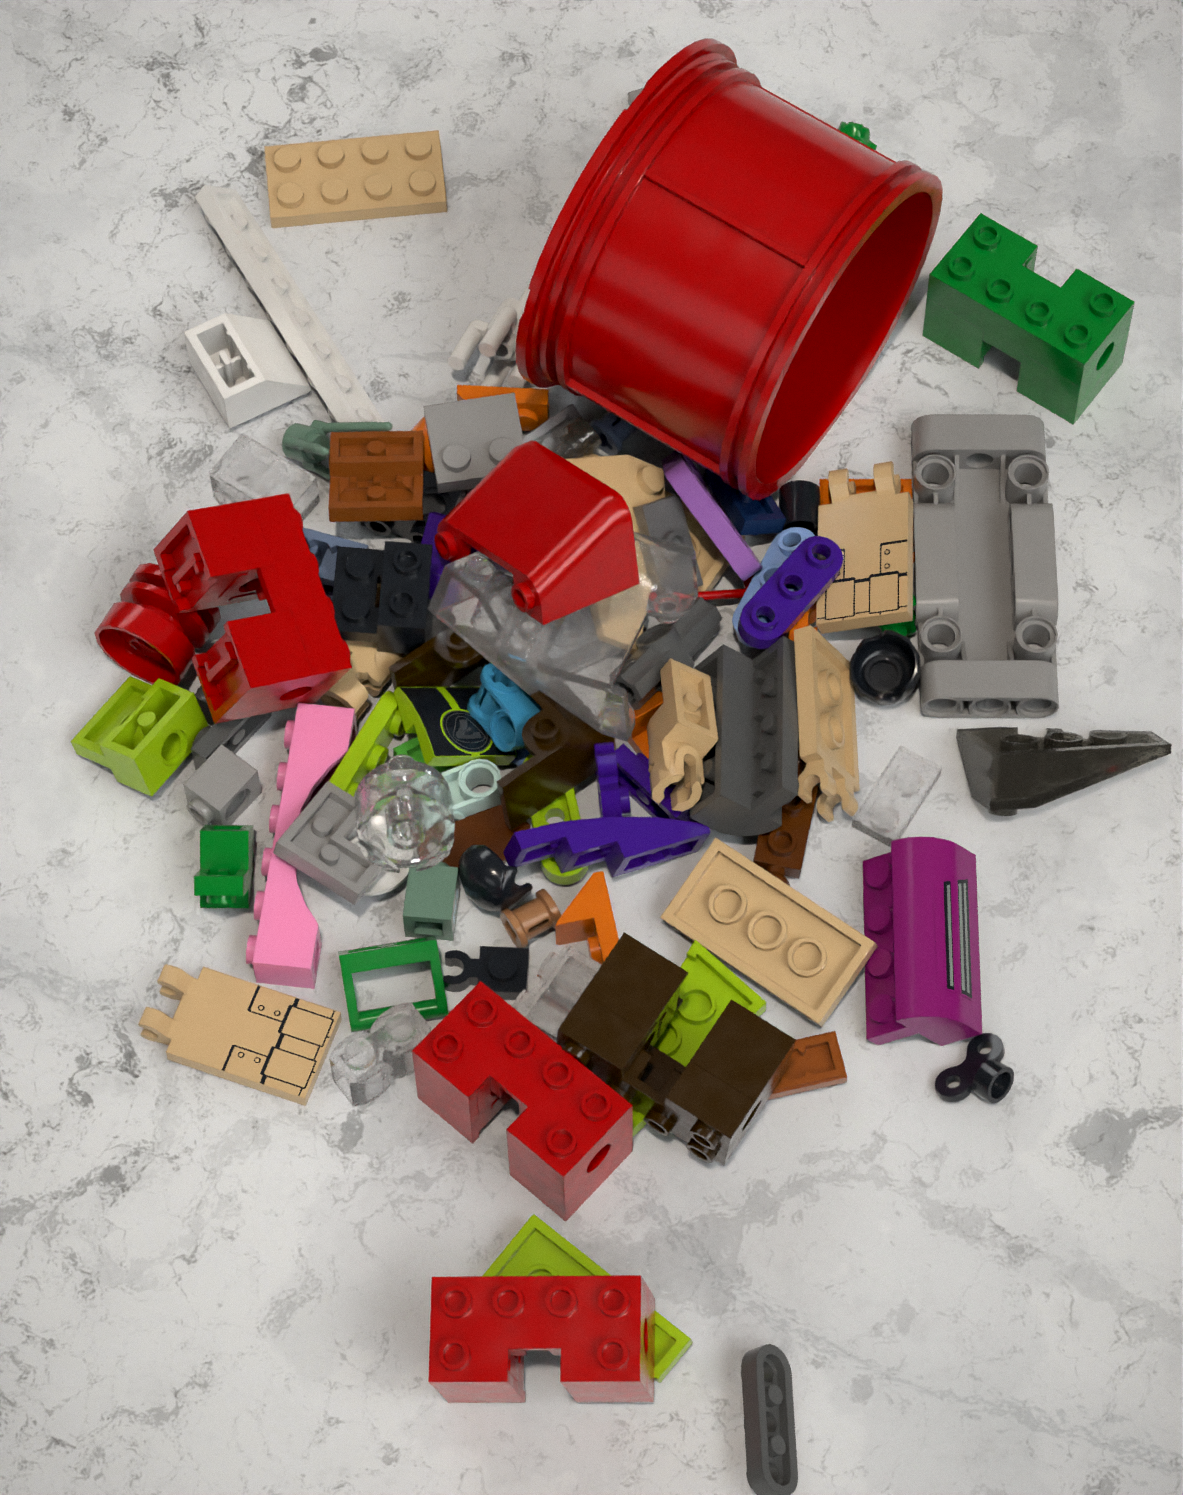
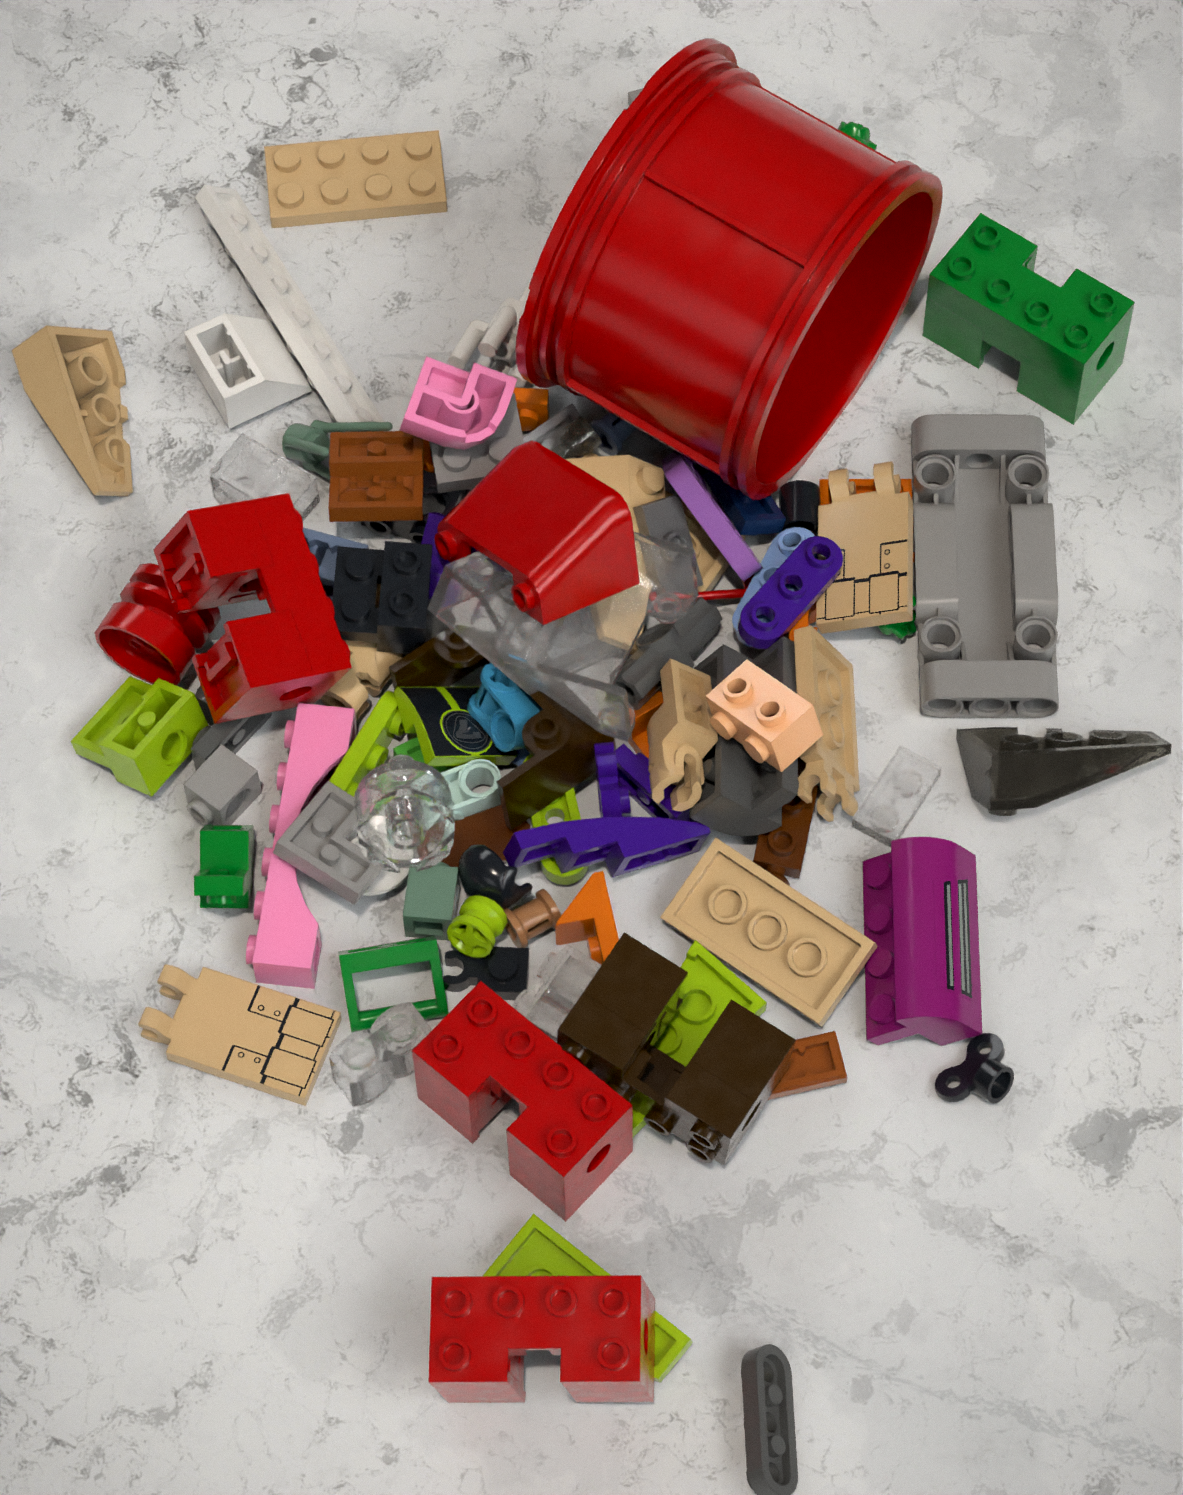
(76, 389): none -> tan wedge
(457, 405): none -> bright pink brick
(477, 926): none -> lime wheel
(763, 716): none -> light nougat brick
(885, 668): black hair -> none

